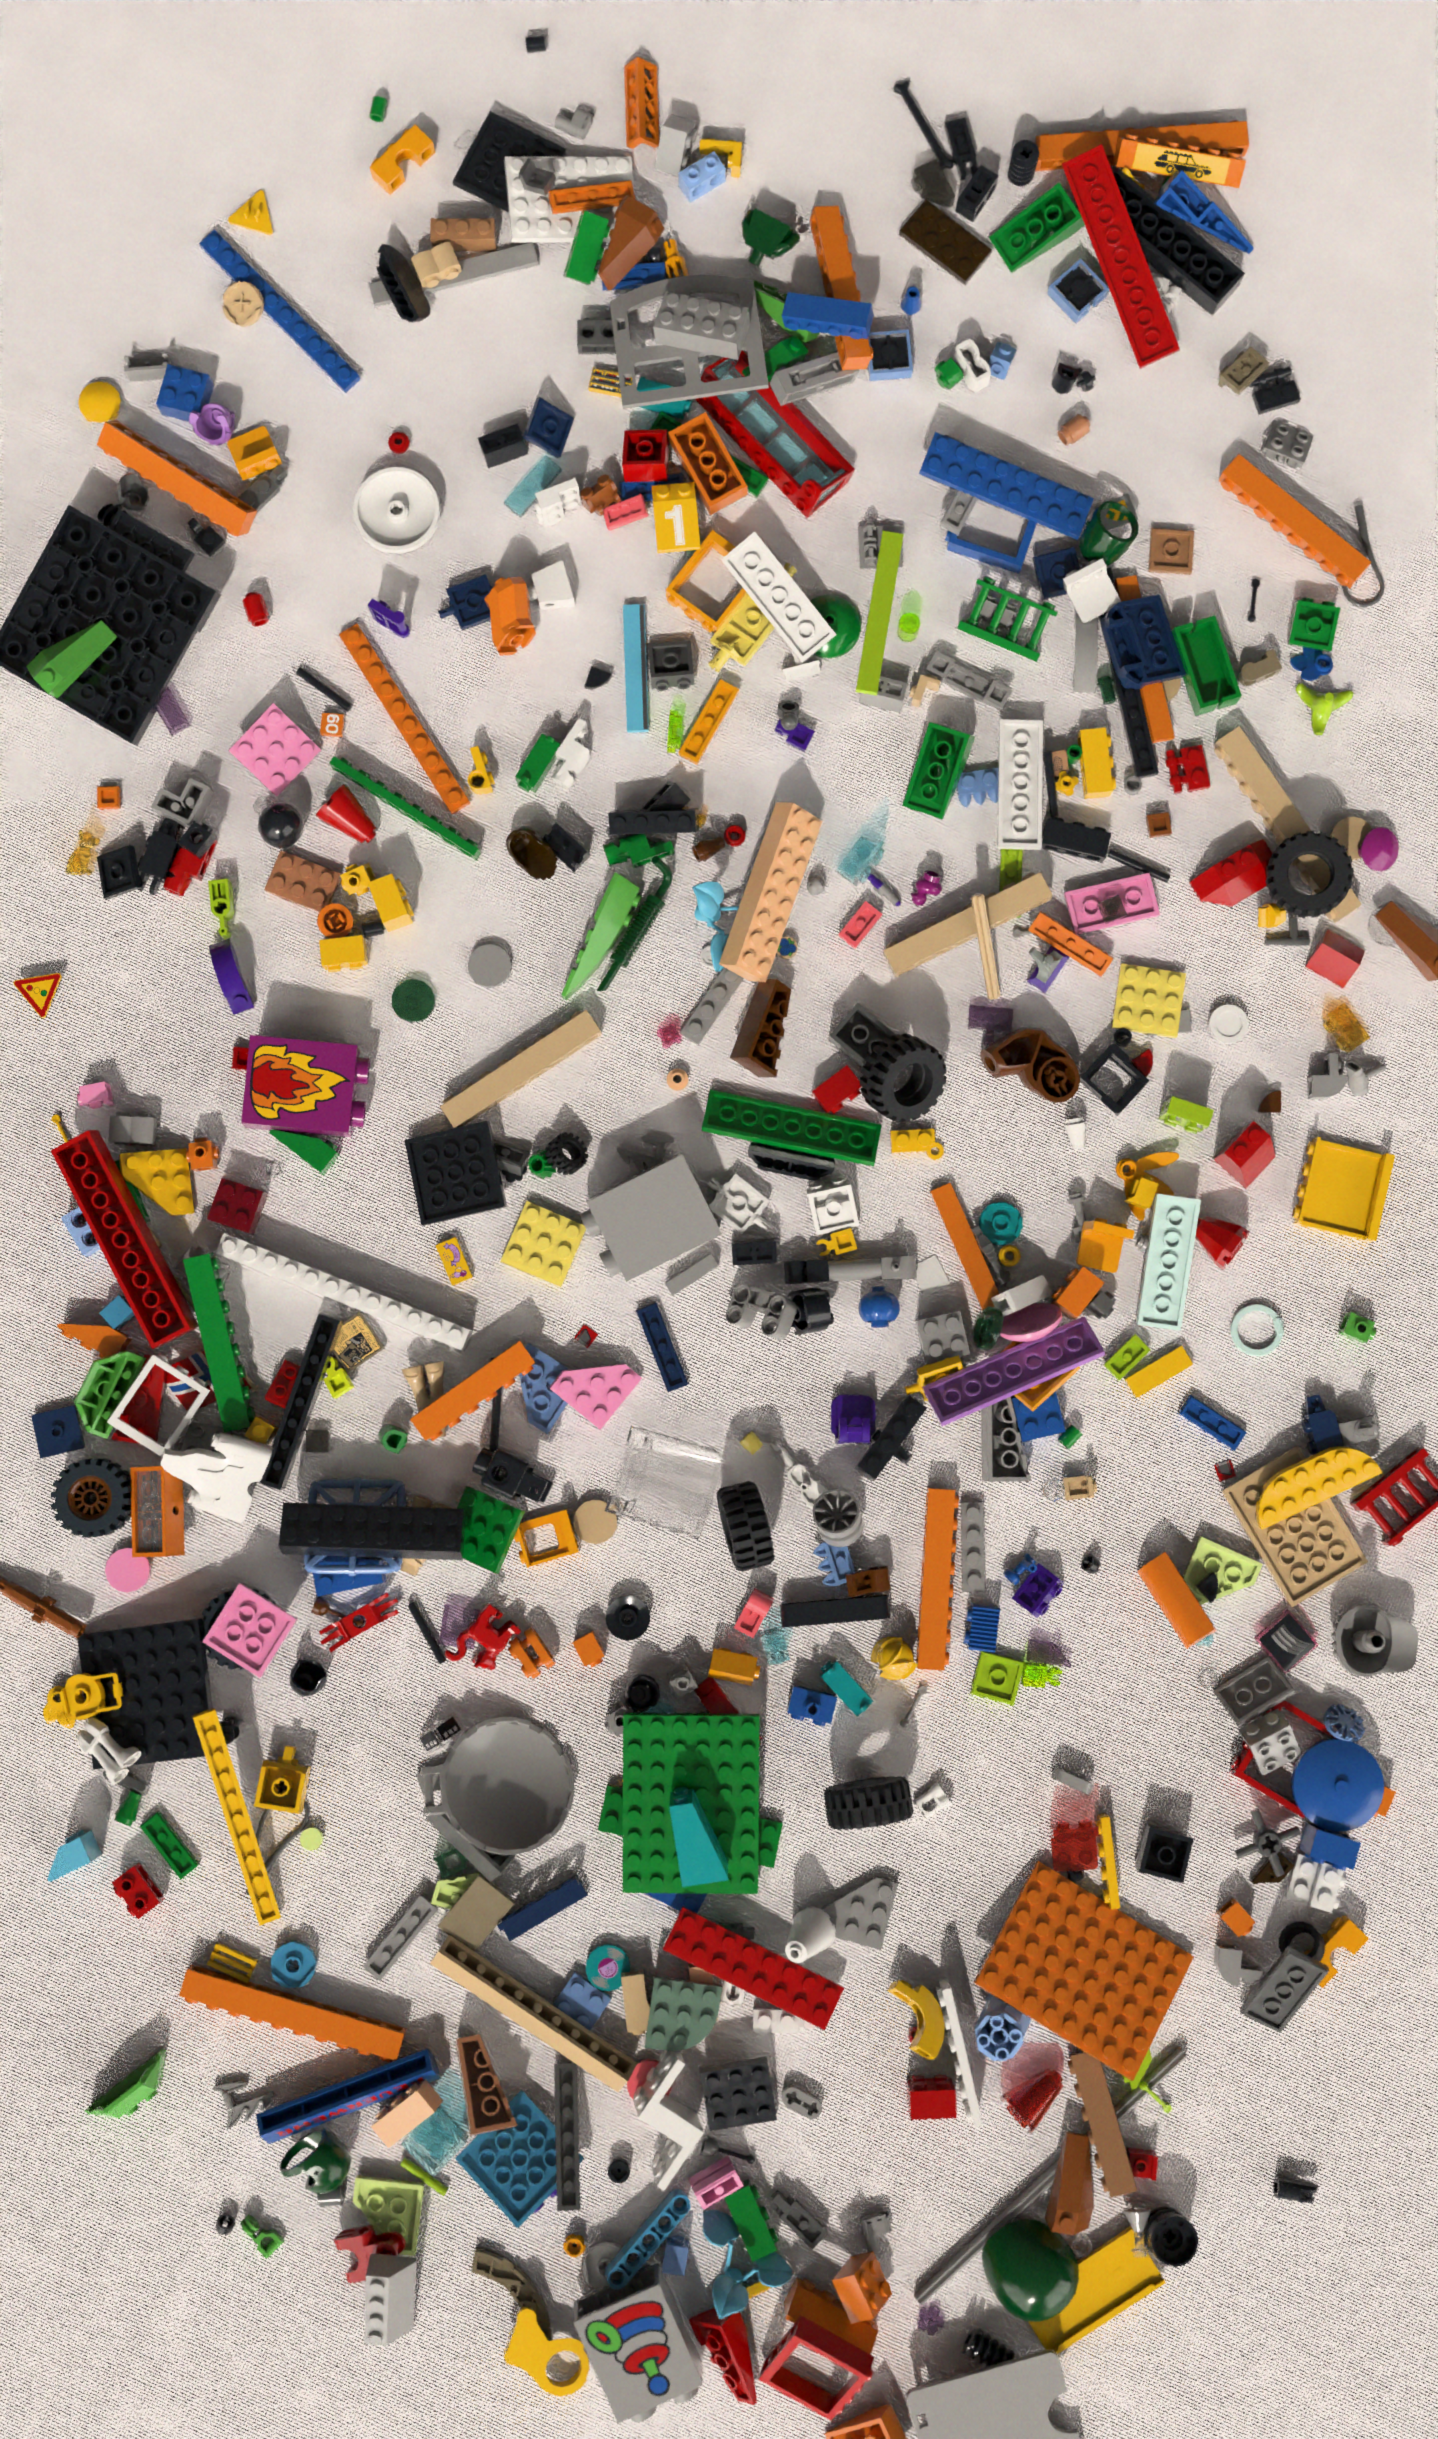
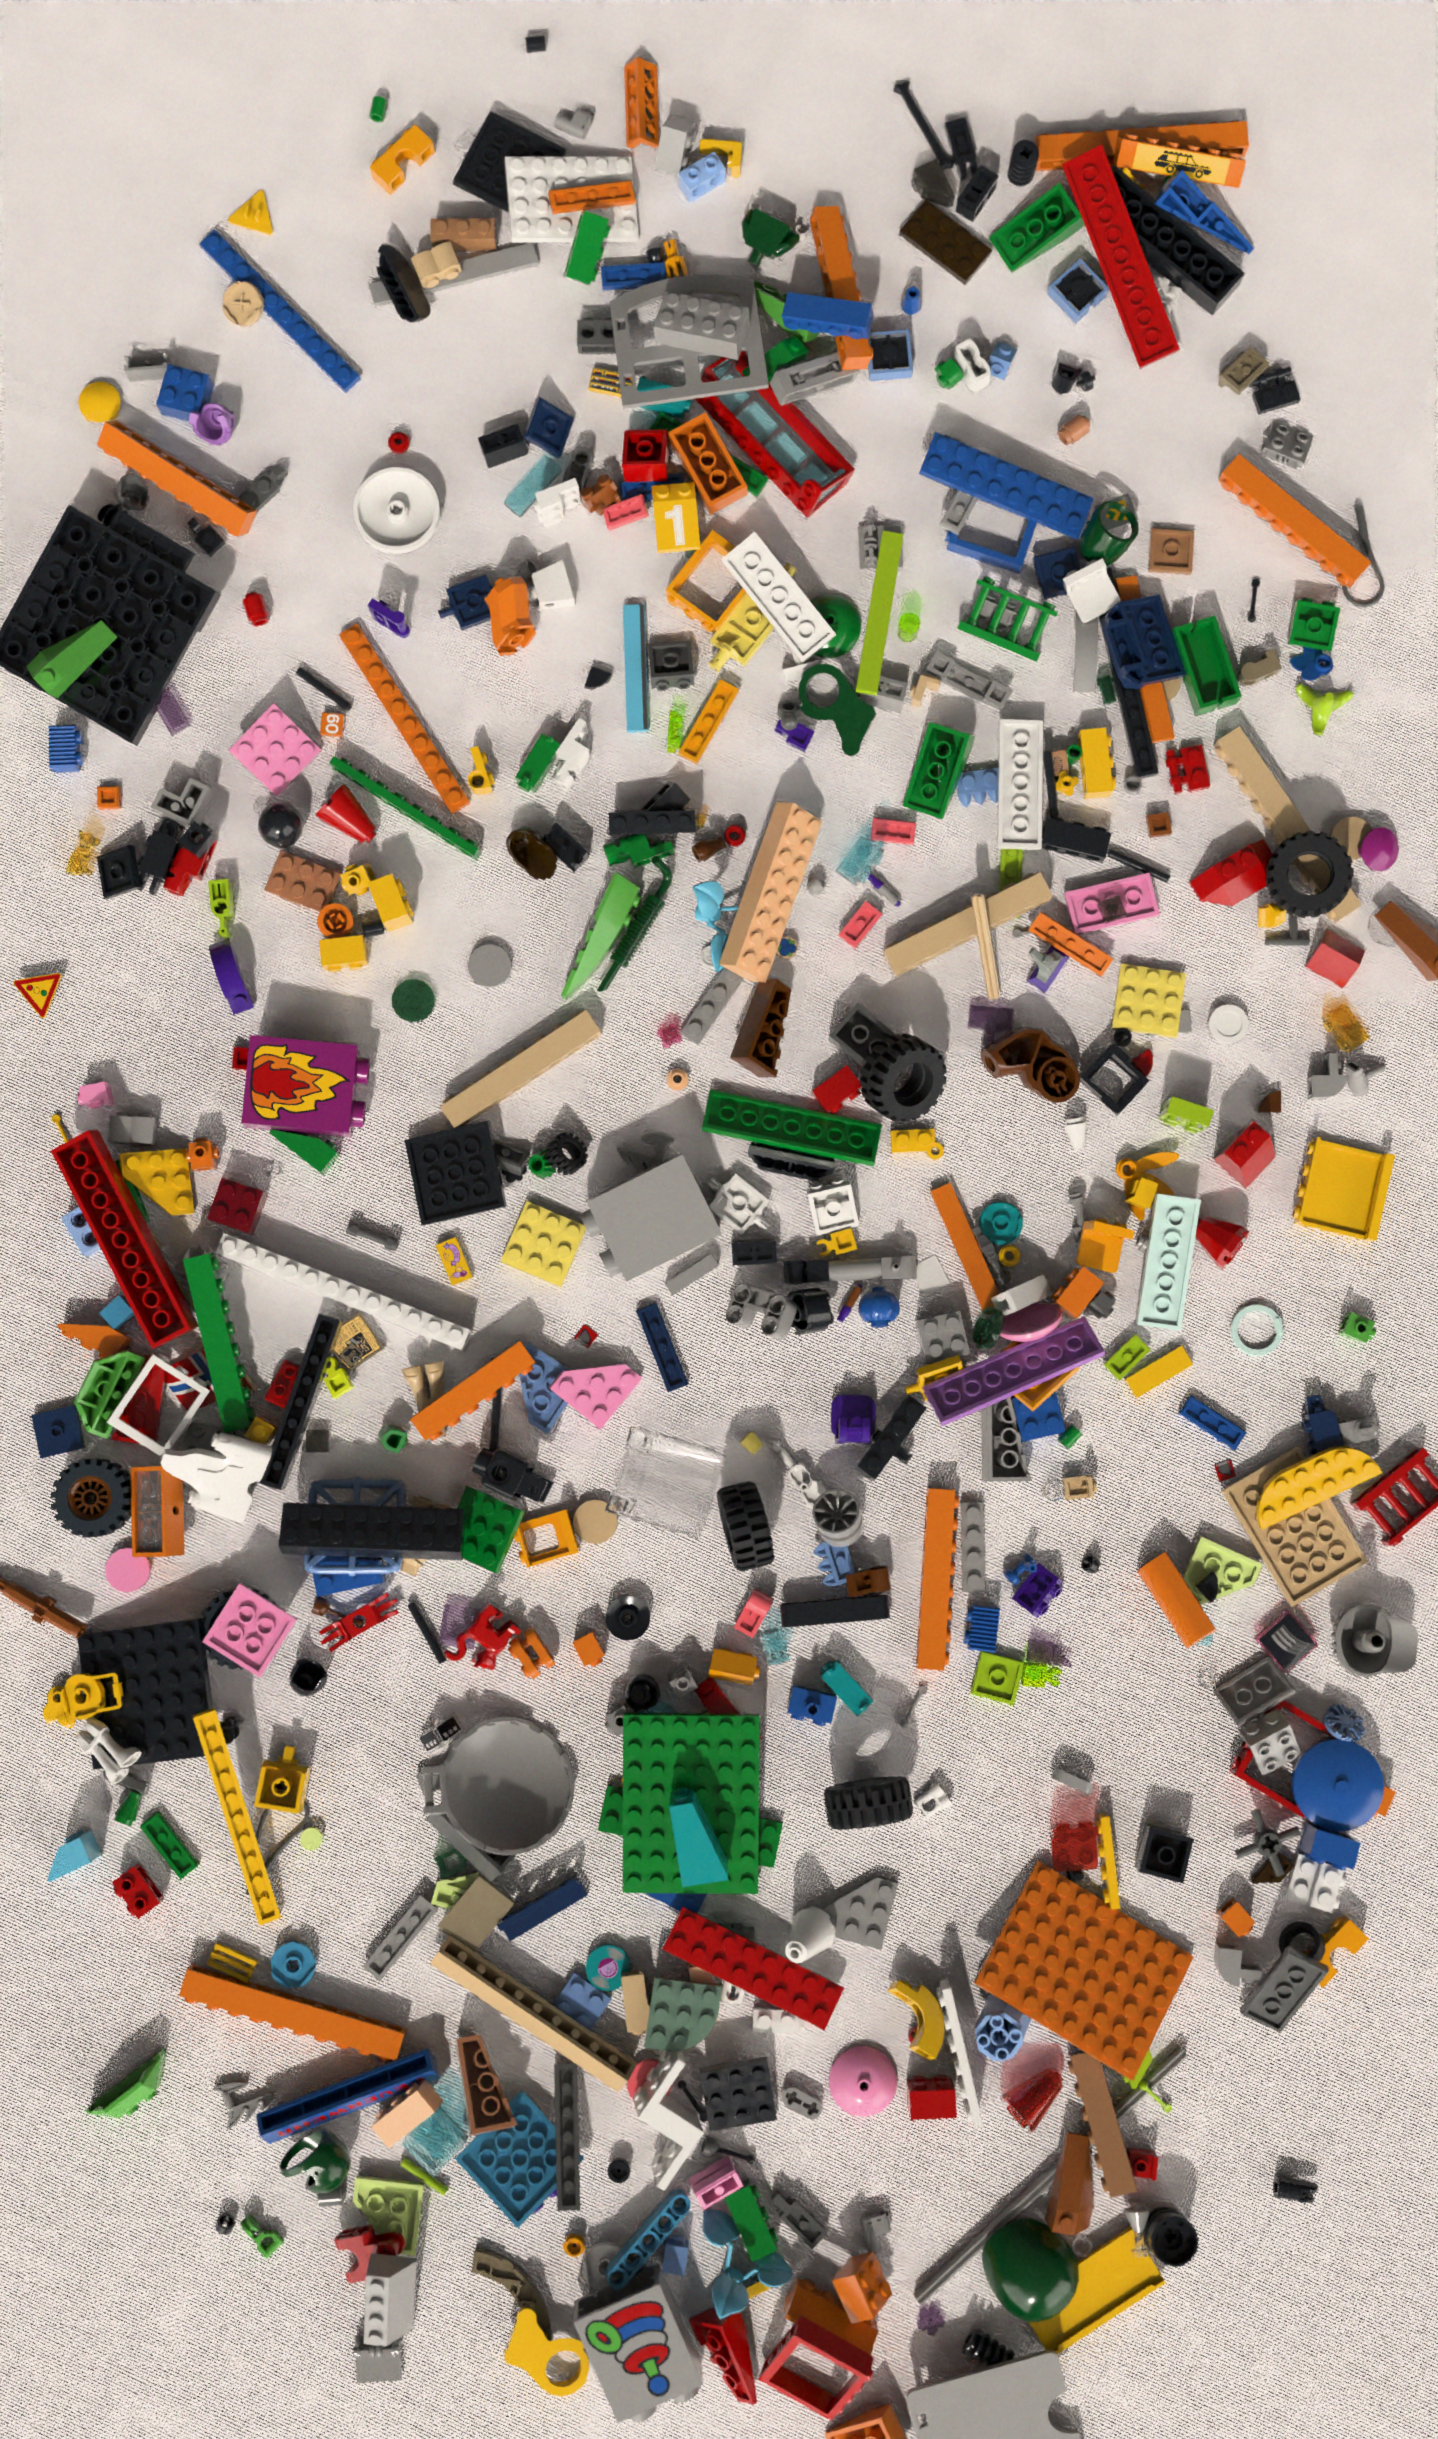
(65, 748): none -> blue brick
(254, 452): light orange bracket -> none
(355, 1230): none -> dark grey bar
(377, 2362): none -> light grey hinge
(527, 569): none -> light grey hinge
(536, 179): flat silver bracket -> none
(579, 470): none -> dark grey piece
(633, 236): dark orange wedge -> none
(702, 2115): none -> black hinge
(847, 1307): none -> piece
(848, 712): none -> dark green animal
(858, 2066): none -> bright pink dish
(893, 831): none -> coral plate
(894, 1658): yellow helmet -> none
(926, 884): magenta animal -> none

